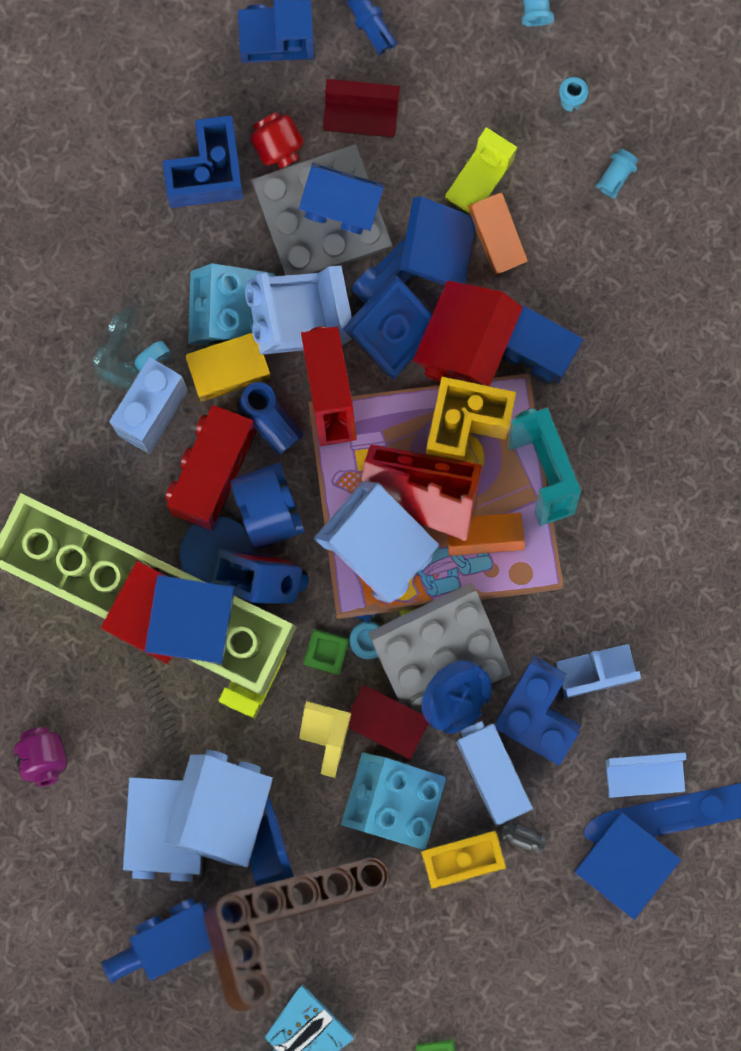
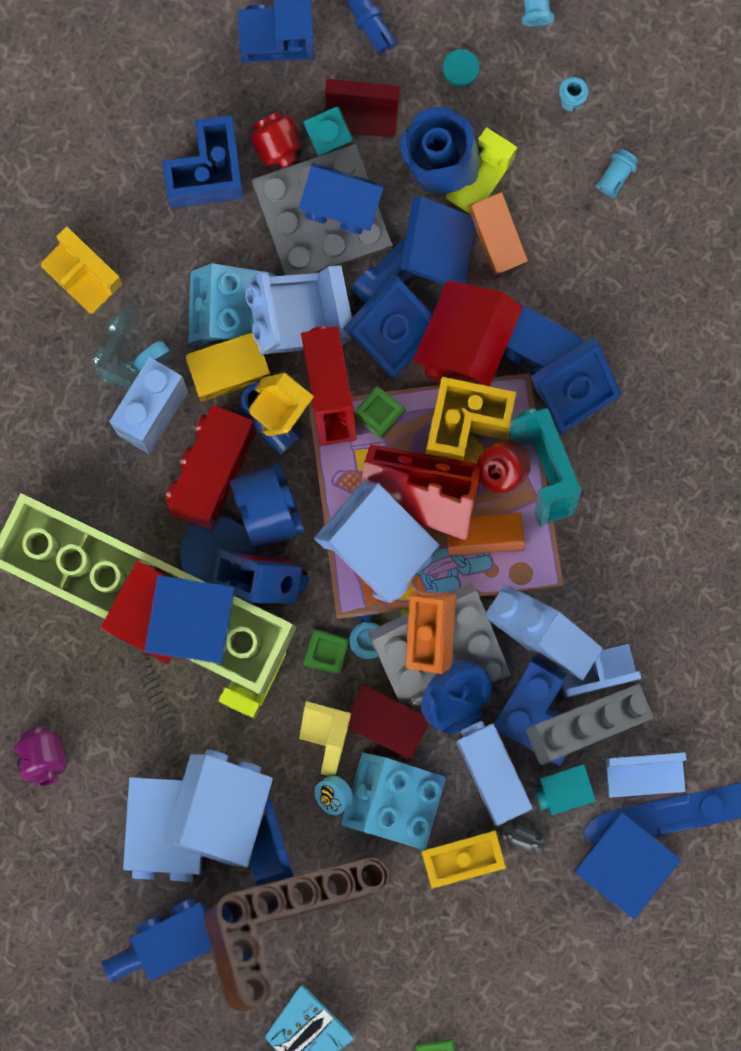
(81, 272): none -> yellow panel
(279, 403): none -> yellow panel
(328, 131): none -> teal brick
(333, 795): none -> medium azure tile
(379, 412): none -> bright green tile
(430, 631): none -> orange slope
(441, 151): none -> blue brick
(460, 68): none -> teal tile
(504, 466): none -> red head
(543, 631): none -> light blue brick
(564, 790): none -> teal brick
(576, 385): none -> blue tile
(589, 724): none -> dark grey plate

